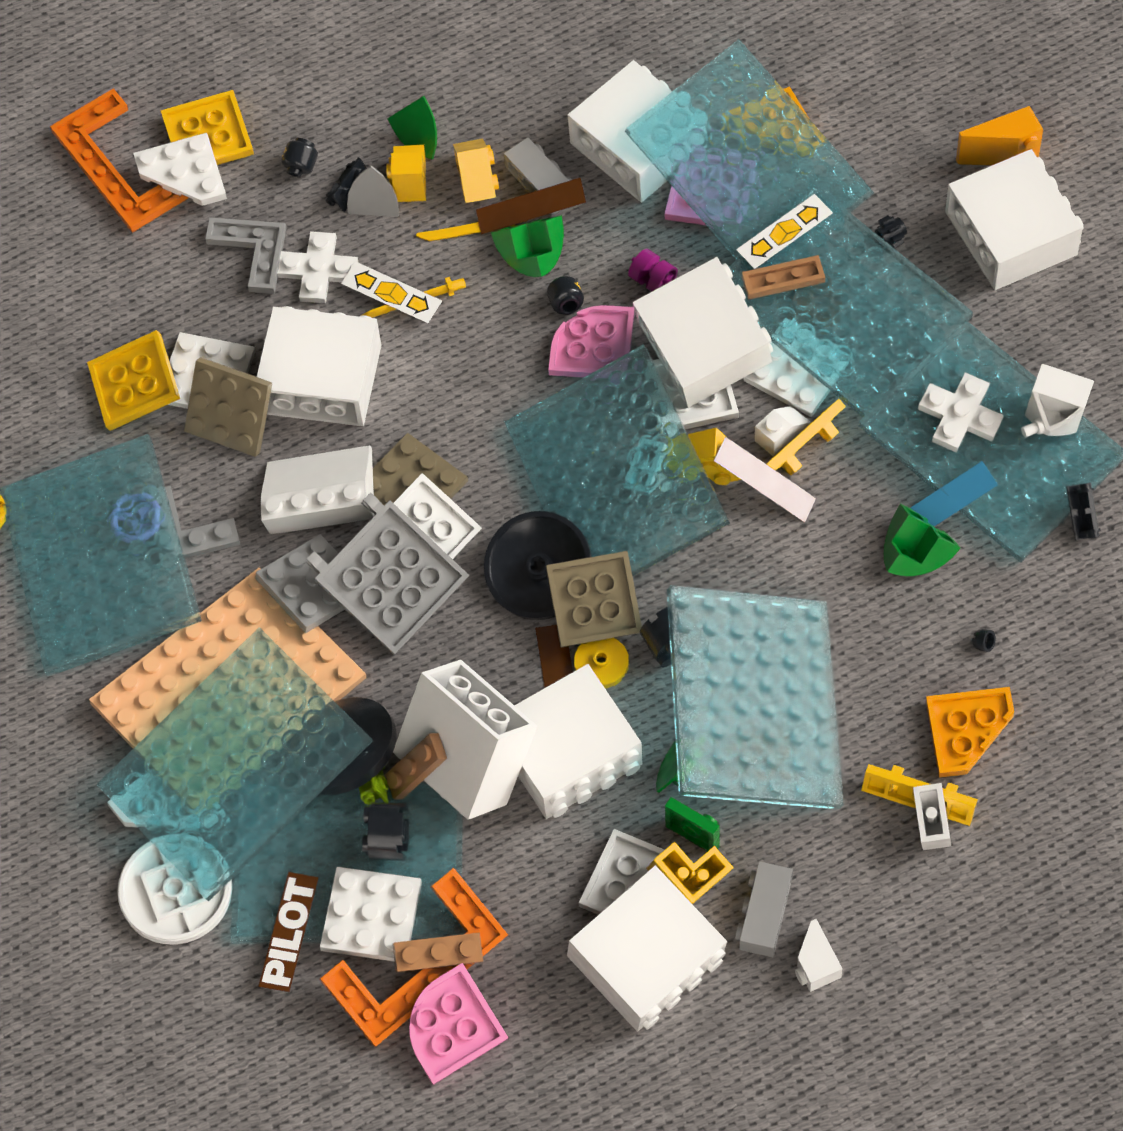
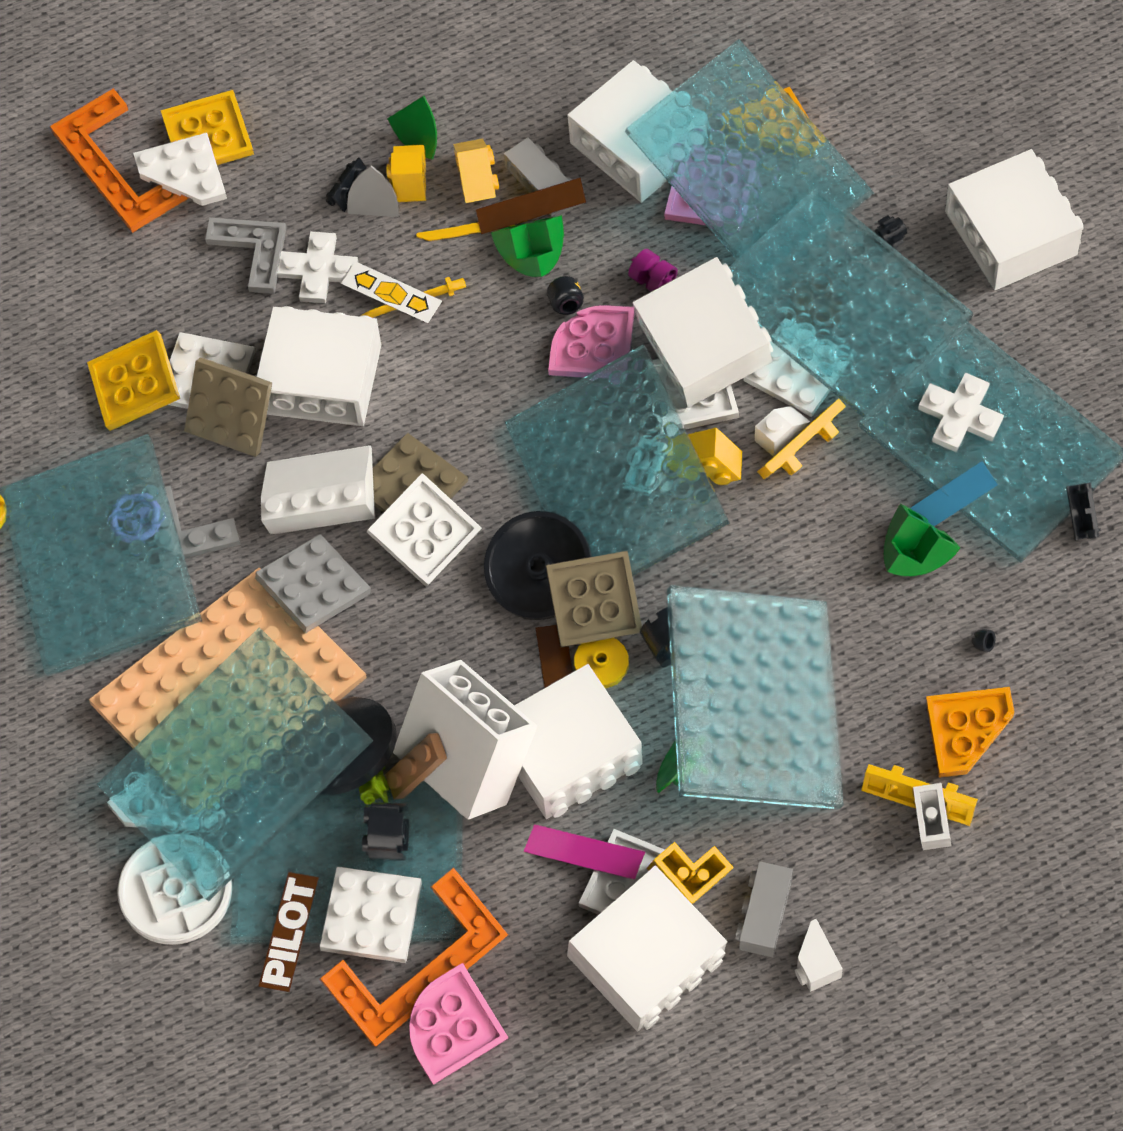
(299, 157): black head -> none
(389, 575): light grey plate -> none
(437, 952): medium nougat plate -> none
(584, 851): none -> dark pink sticker
(691, 825): green plate -> none
(764, 479): sticker -> none
(783, 277): medium nougat plate -> none
(784, 231): sticker -> none
(1000, 139): light orange slope -> none
(1056, 402): white piece -> none

